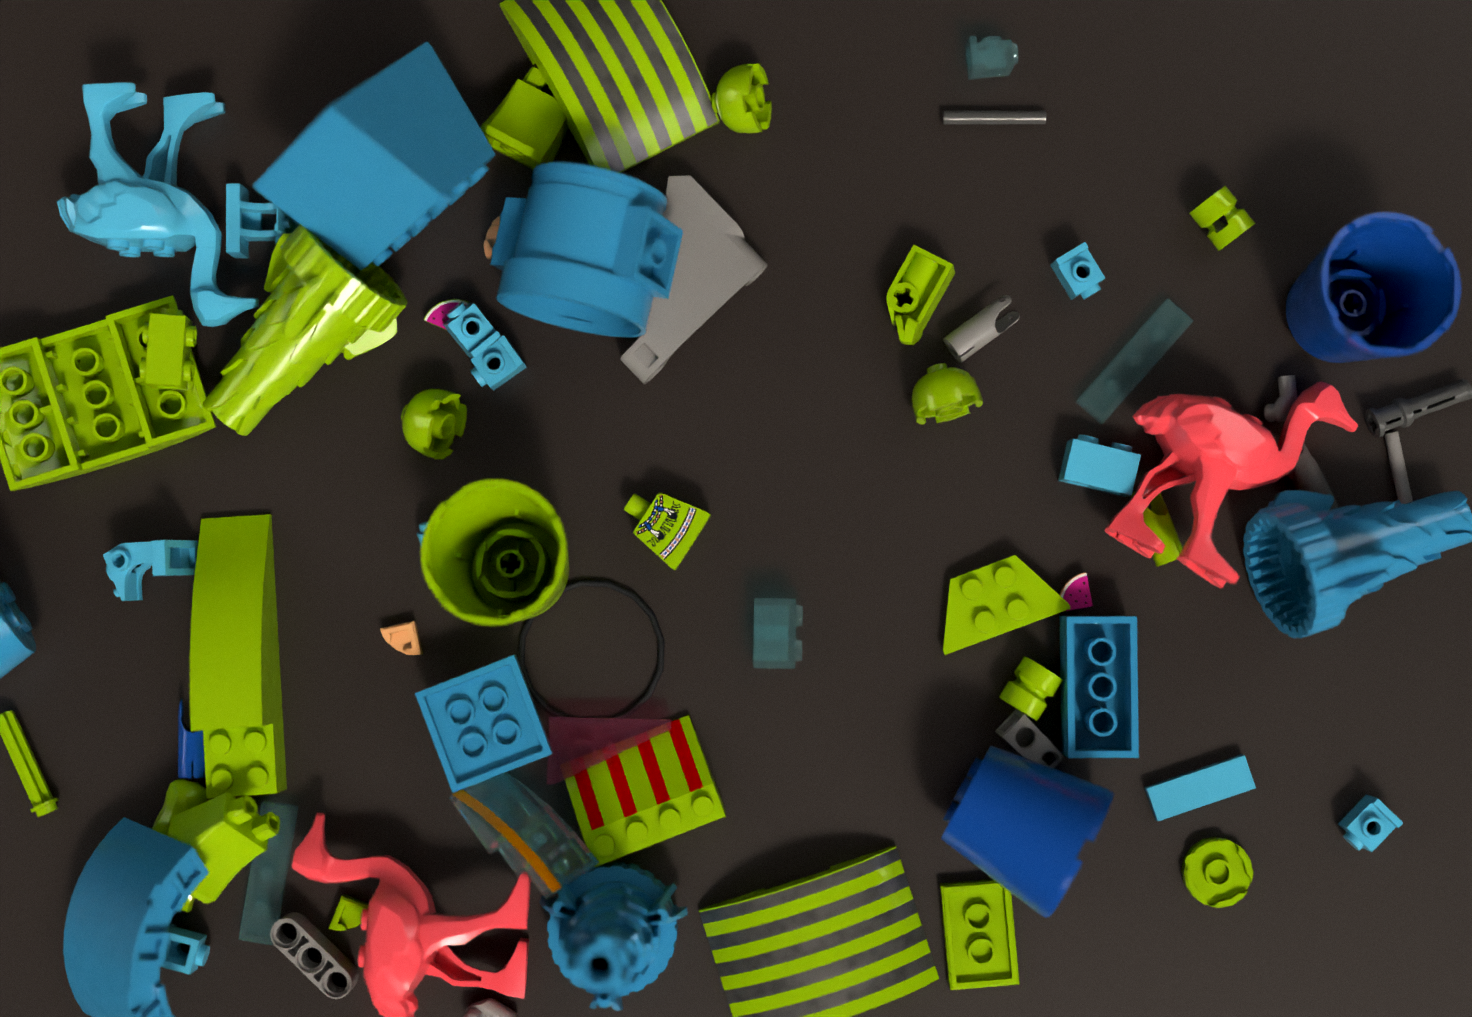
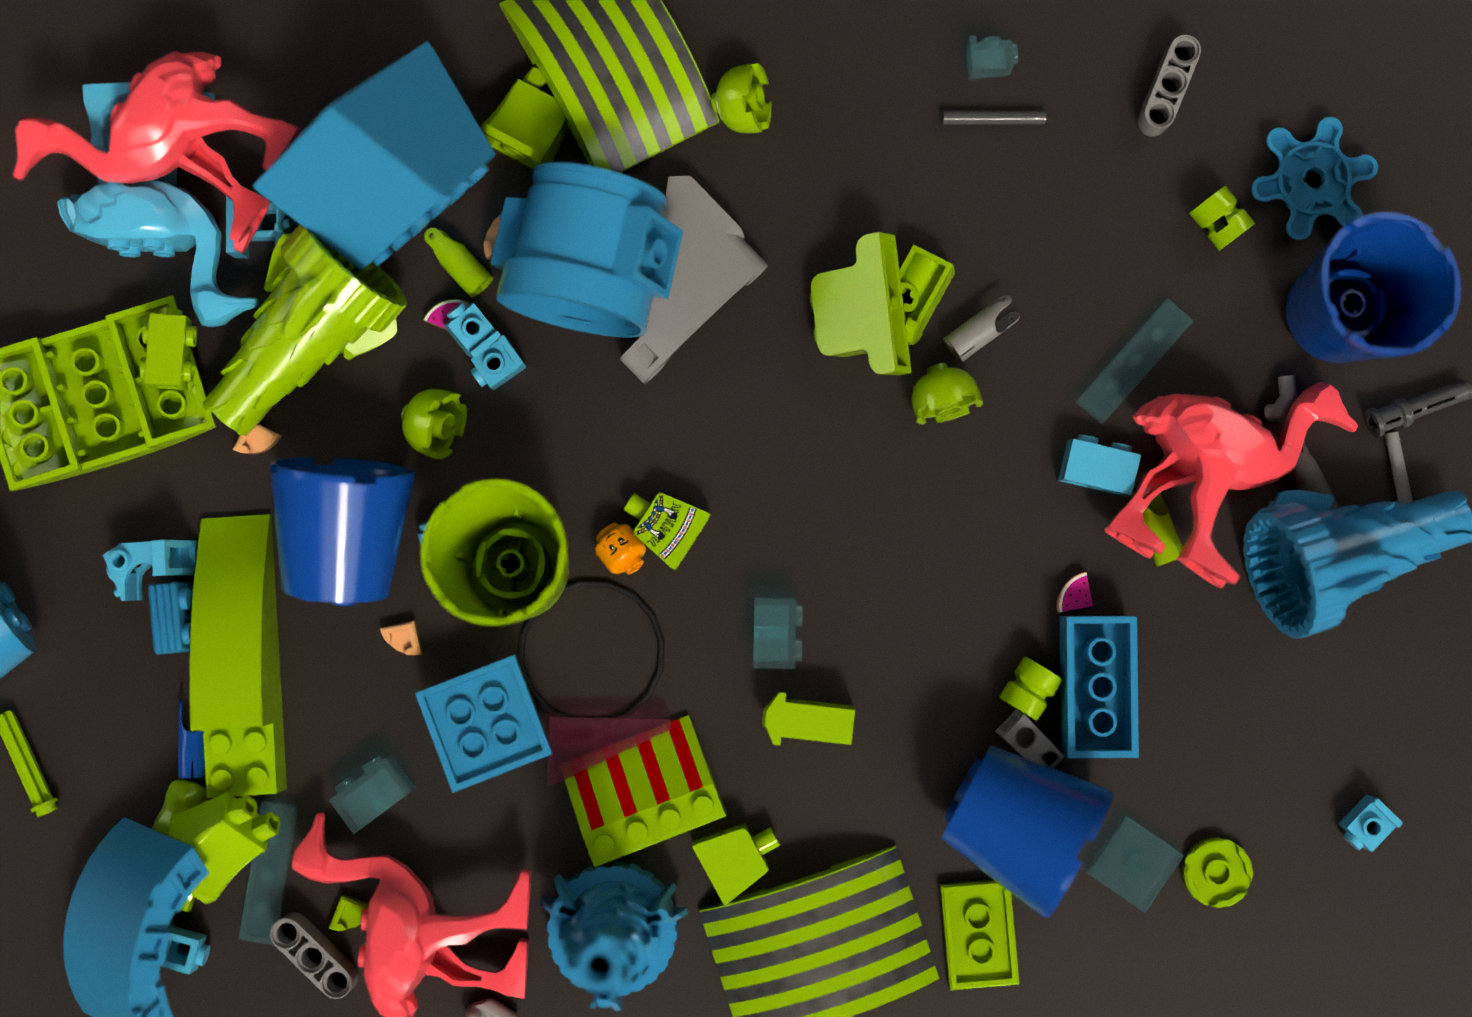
(163, 130): none -> coral animal
(171, 616): none -> dark azure brick
(257, 441): none -> light nougat tile
(339, 527): none -> blue cone
(372, 793): none -> clear light blue brick
(459, 262): none -> lime piece
(525, 832): clear light blue slope -> none
(620, 549): none -> light orange head
(734, 858): none -> lime torso
(808, 720): none -> lime piece
(863, 308): none -> lime brick
(996, 602): lime wing -> none
(1066, 267): medium azure brick -> none
(1134, 863): none -> clear light blue plate
(1180, 74): none -> light grey beam
(1200, 787): medium azure tile -> none
(1318, 155): none -> dark azure plate

